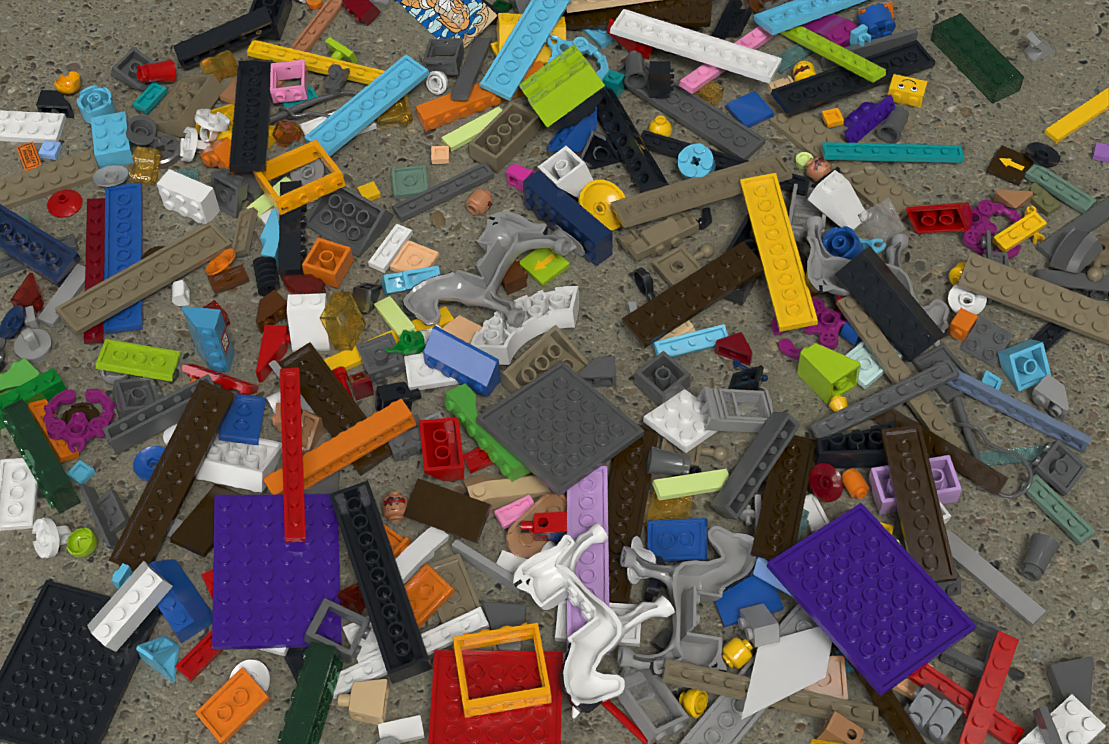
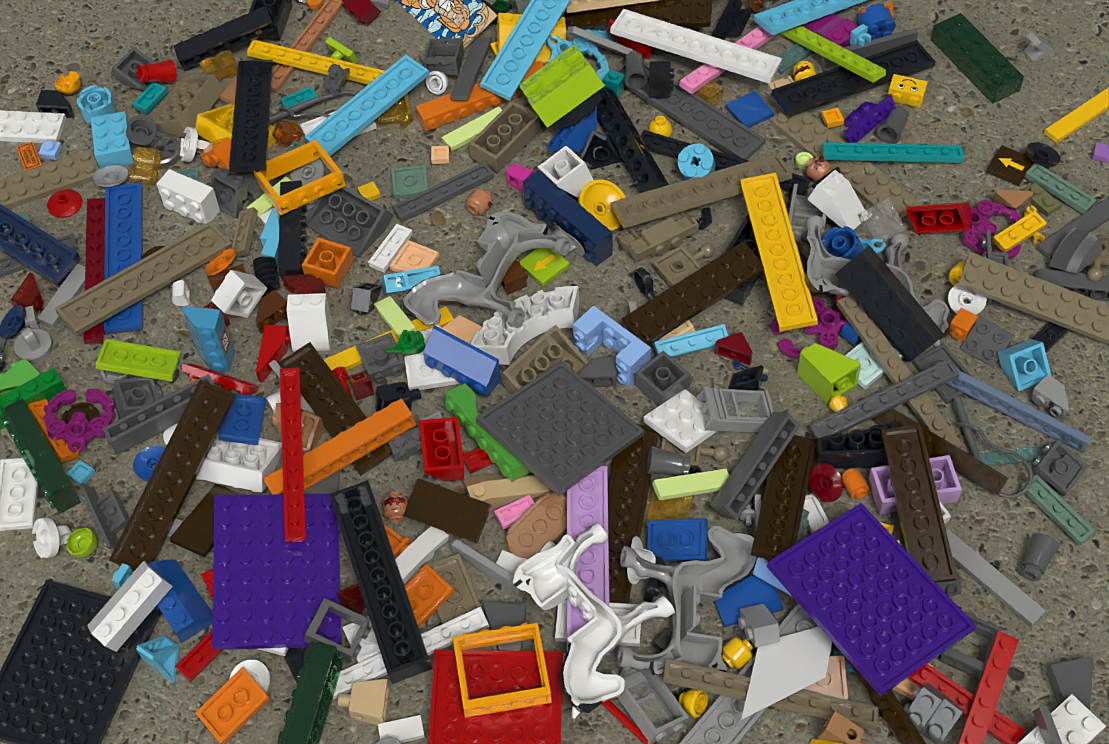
(211, 122): white tile -> none
(239, 294): none -> white brick
(280, 72): bright pink window -> none
(342, 336): clear yellow window -> none
(553, 525): red torso -> none
(598, 328): none -> light blue plate
(600, 41): none -> light grey tile
(991, 379): medium azure plate -> none

